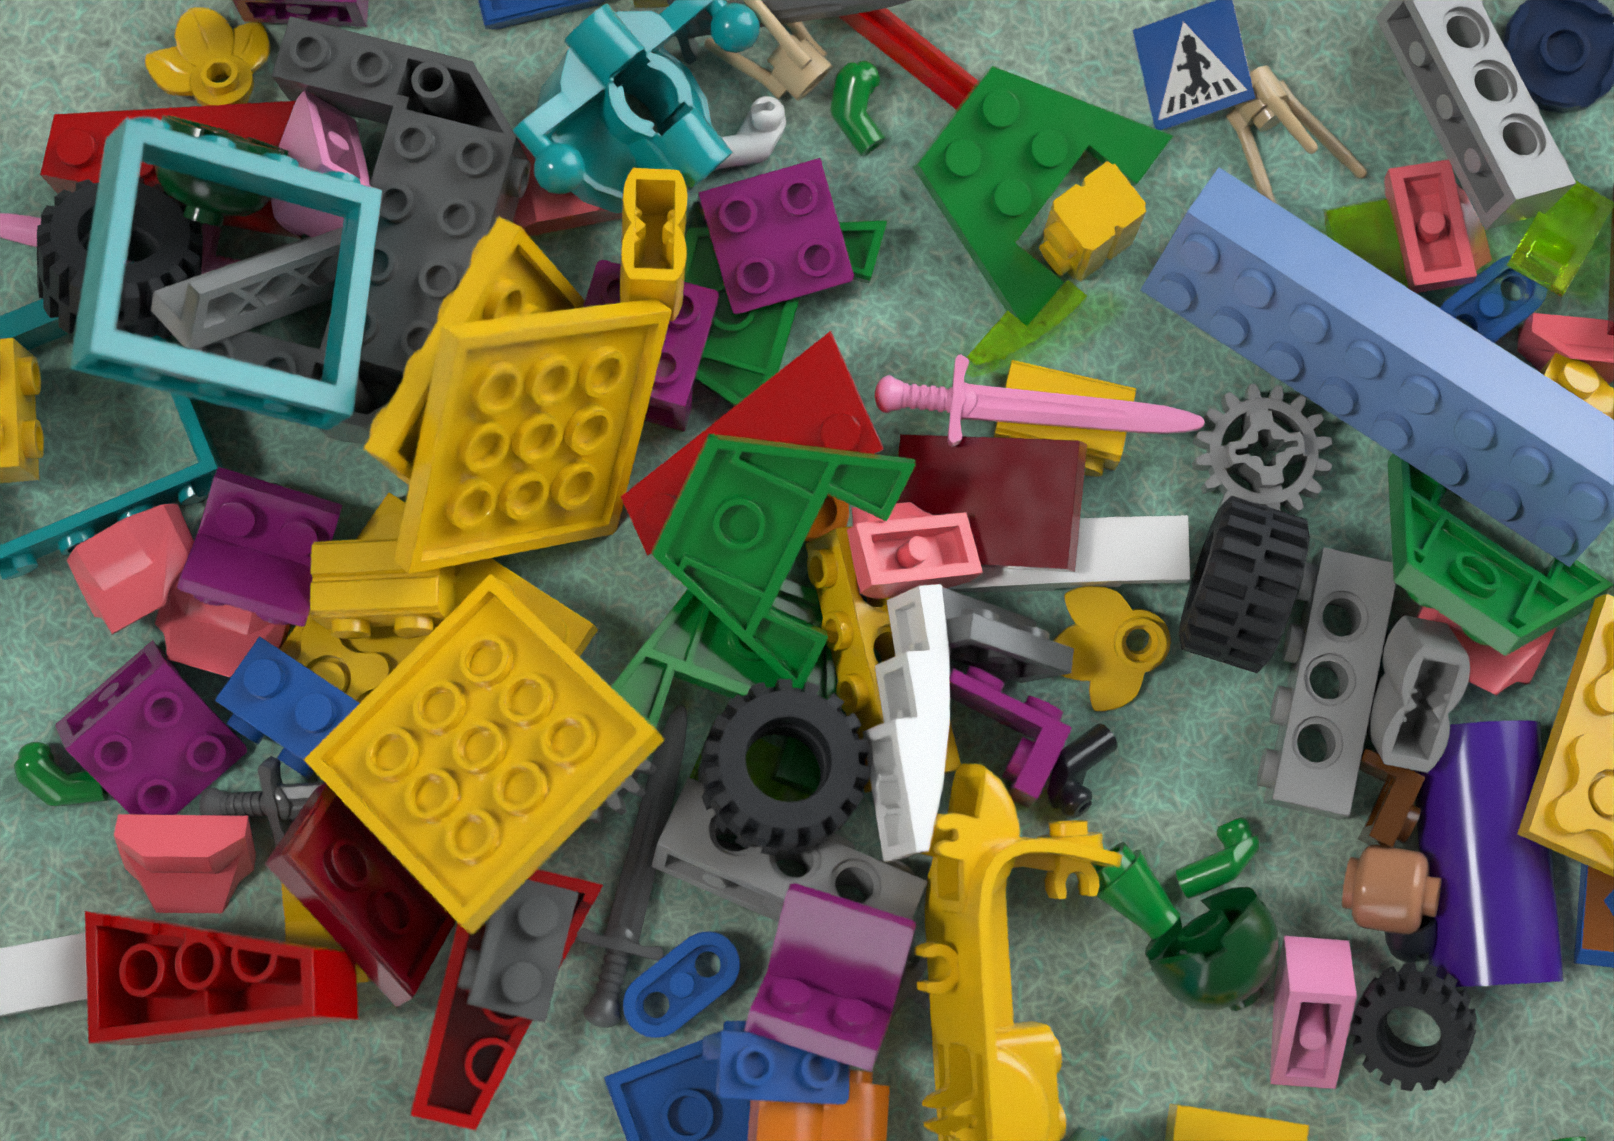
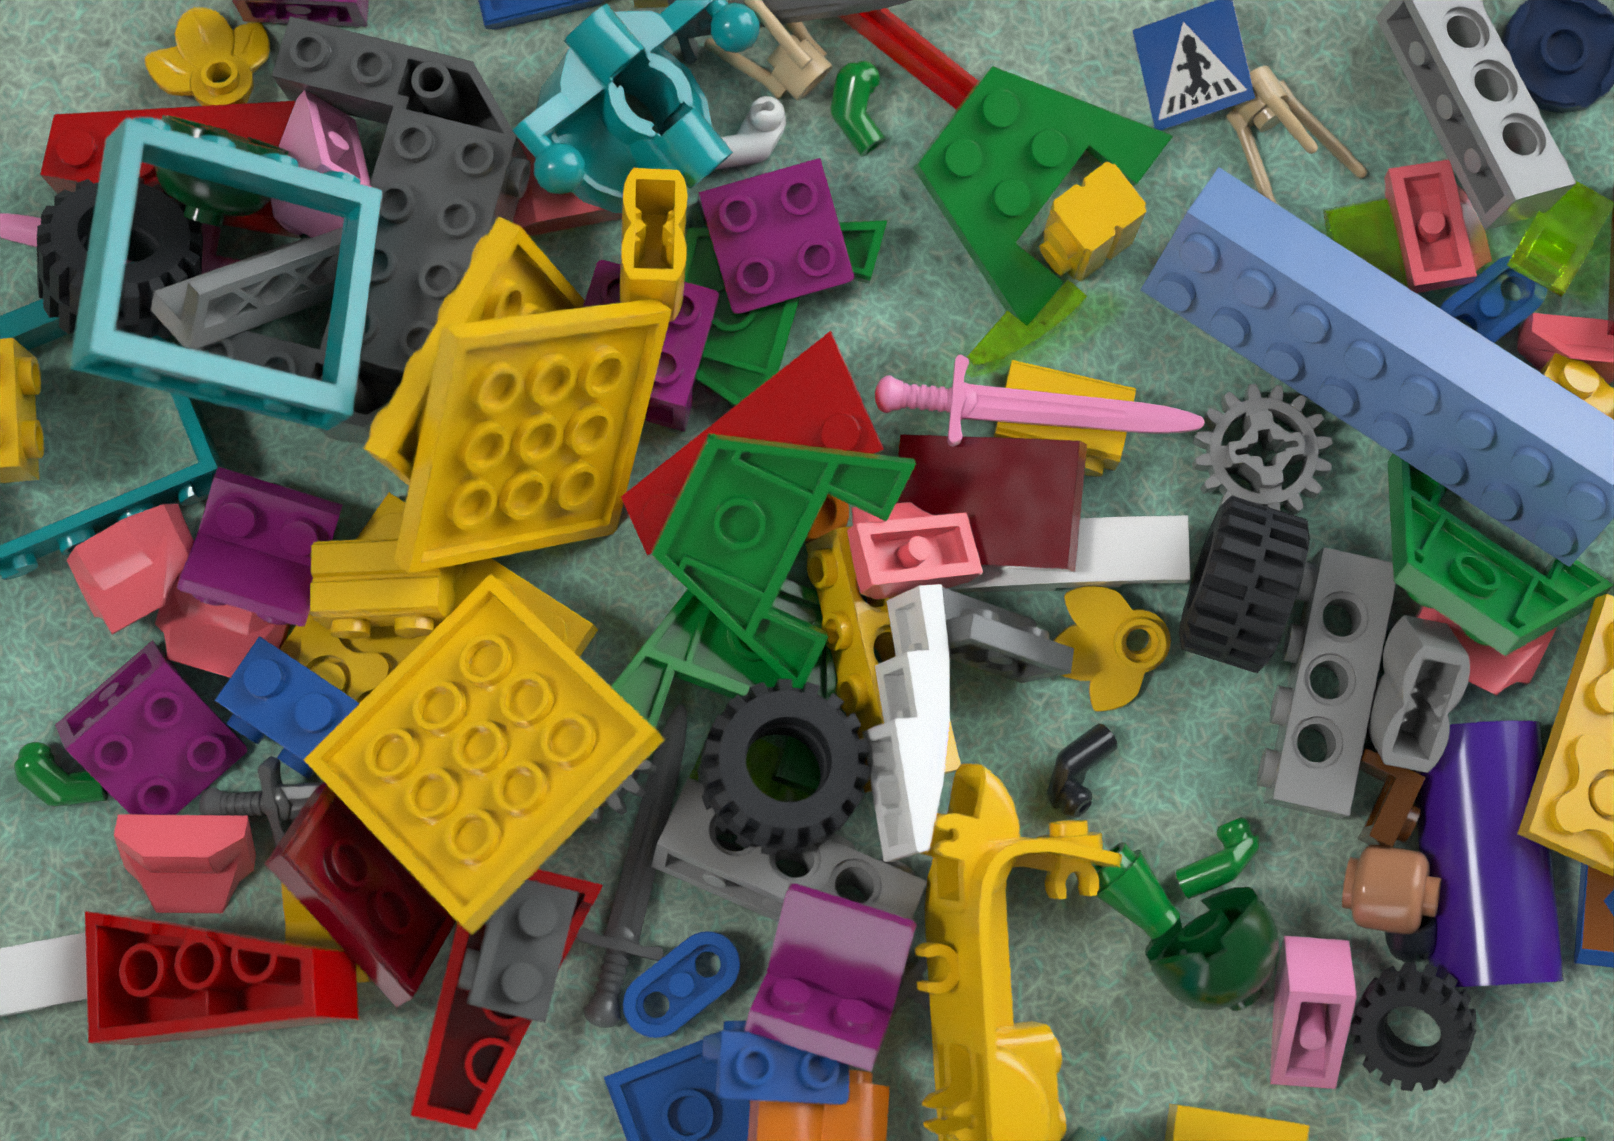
(1033, 718): magenta bracket -> none

